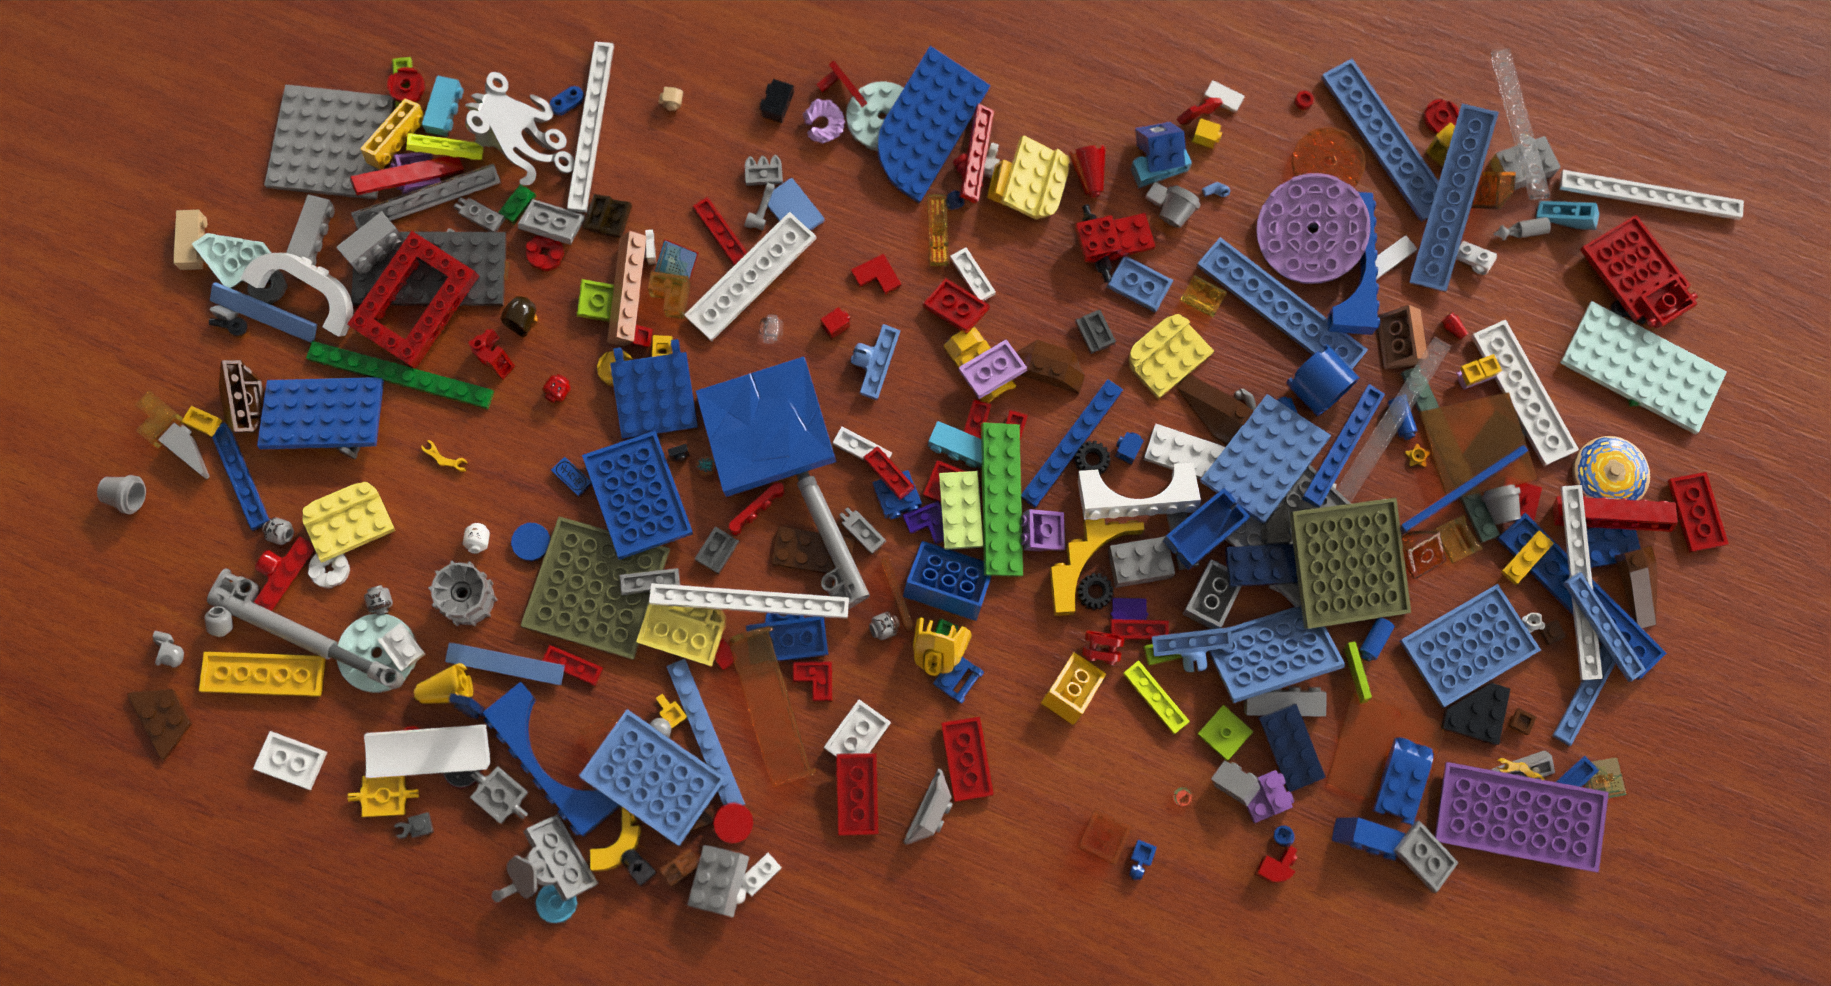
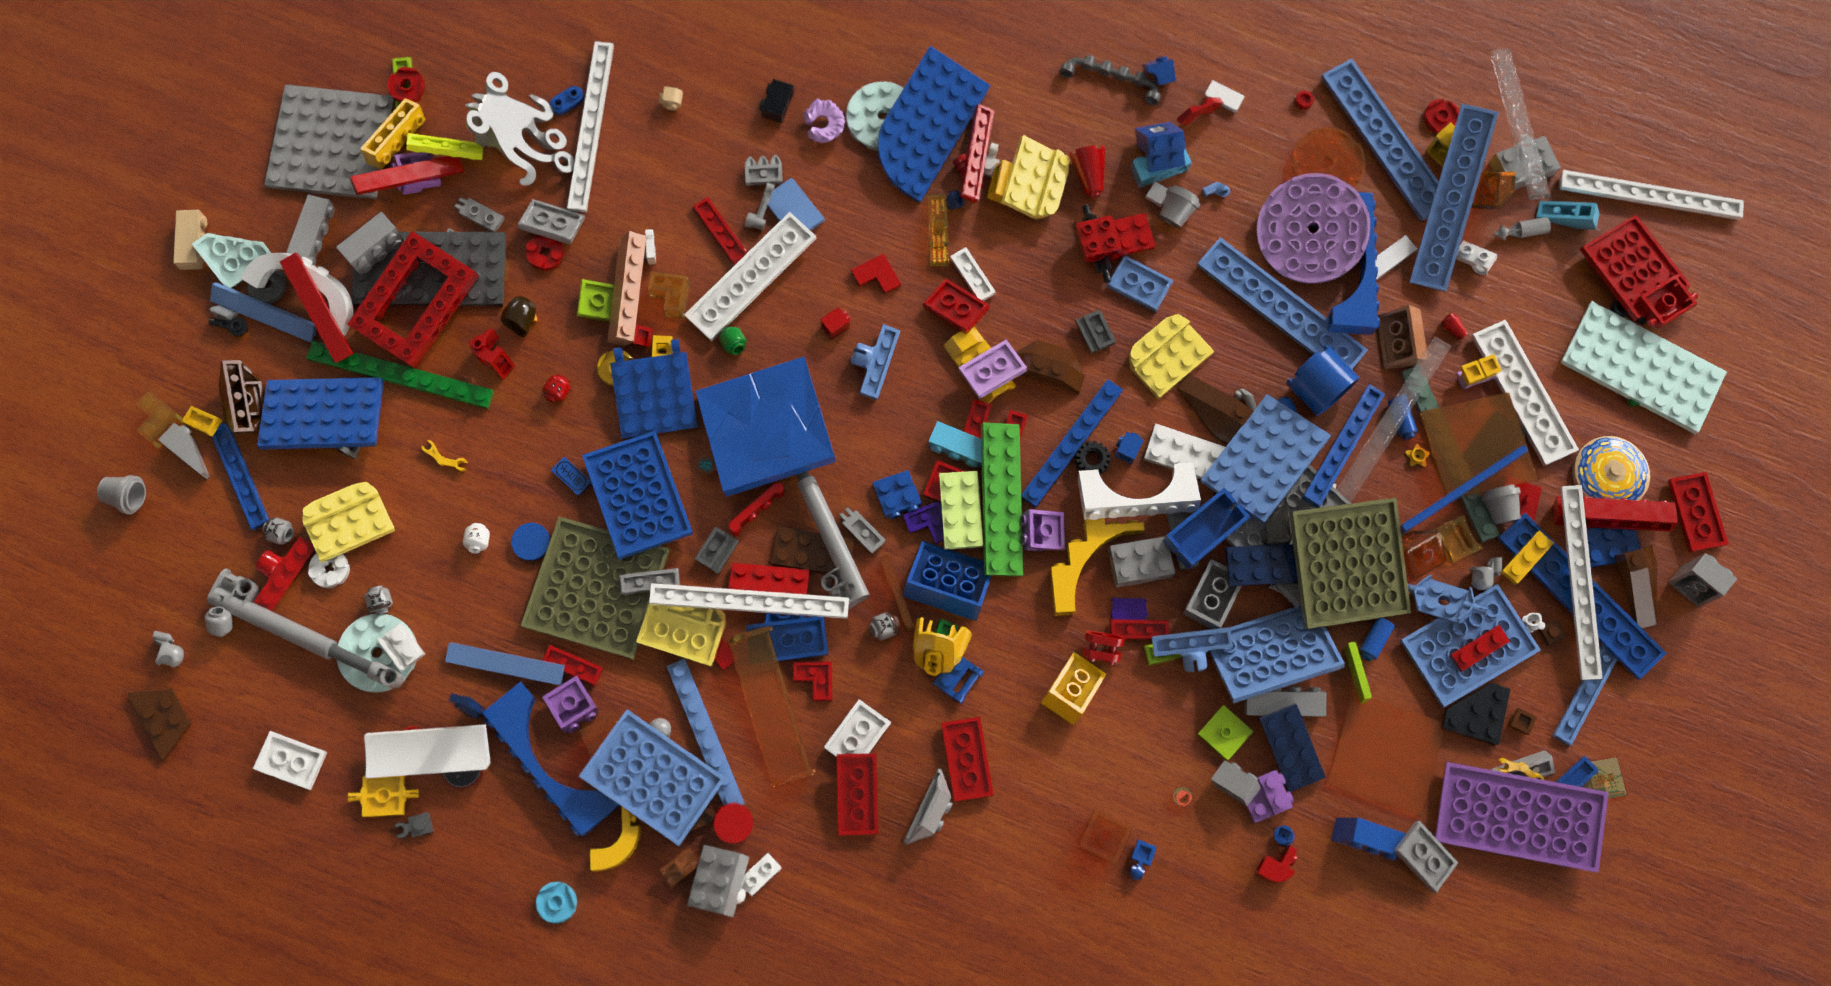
(262, 674): yellow plate -> none
(316, 307): none -> red tile
(430, 195): light grey plate -> none
(440, 686): yellow cone -> none
(442, 106): medium azure brick -> none
(453, 580): light grey piece -> none
(499, 794): light grey plate -> none
(517, 204): green plate -> none
(556, 859): light grey plate -> none
(571, 705): none -> medium lavender plate
(607, 216): dark brown slope -> none
(637, 866): black piece -> none
(671, 712): yellow plate -> none
(676, 259): piece -> none
(679, 453): black plate -> none
(733, 340): none -> green head
(769, 578): none -> red plate
(771, 329): clear head -> none
(838, 74): red piece -> none
(855, 444): white plate -> none
(888, 473): red tile -> none
(1095, 580): black tyre -> none
(1152, 96): none -> dark grey bar
(1156, 697): neon yellow plate -> none
(1161, 70): none -> blue brick
(1203, 296): clear yellow bracket -> none
(1207, 133): yellow brick -> none
(1404, 780): blue piece -> none
(1460, 605): none -> medium blue plate
(1479, 648): none -> red plate
(1484, 576): none -> light grey piece
(1604, 626): medium blue tile -> none
(1702, 580): none -> light grey brick

